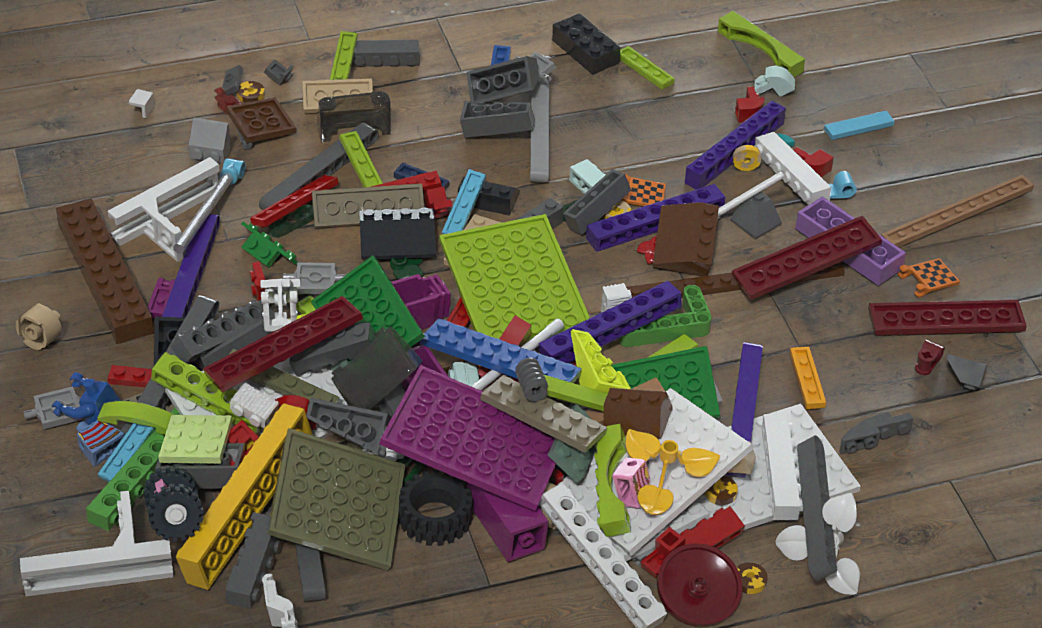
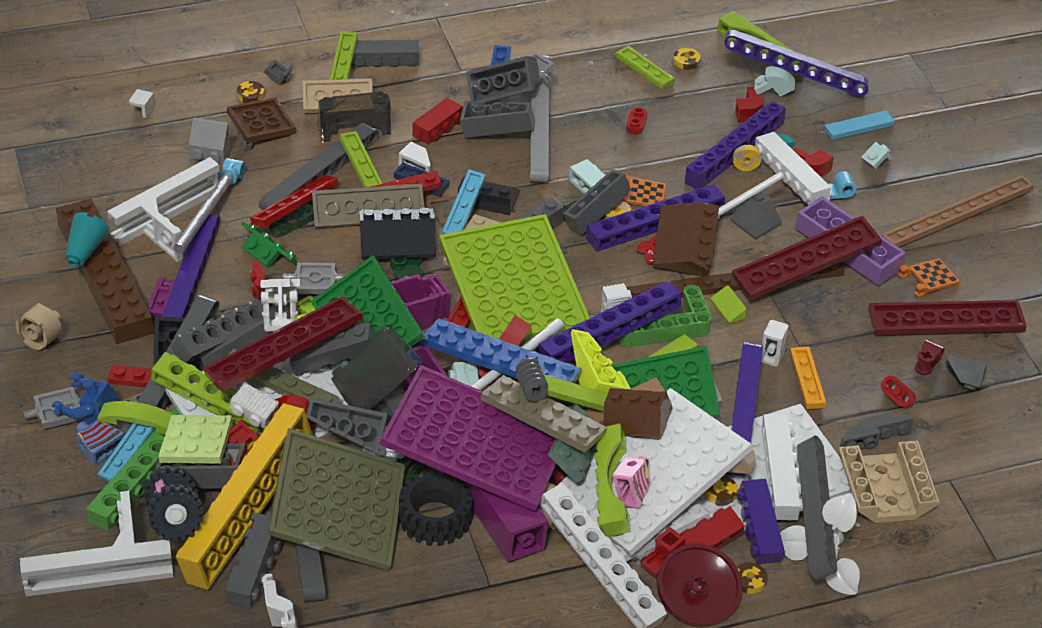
(84, 238): none -> teal cone
(224, 100): clear red plate -> none
(232, 80): dark grey plate -> none
(415, 156): none -> white slope
(437, 121): none -> red brick
(437, 200): red brick -> none
(586, 43): black brick -> none
(636, 120): none -> red plate
(643, 446): yellow plant -> none
(686, 58): none -> yellow piece
(729, 305): none -> lime slope
(760, 521): none -> dark purple brick
(774, 342): none -> white brick
(790, 57): none -> dark purple beam
(876, 155): none -> light aqua bracket
(899, 392): none -> red plate
(905, 483): none -> tan slope

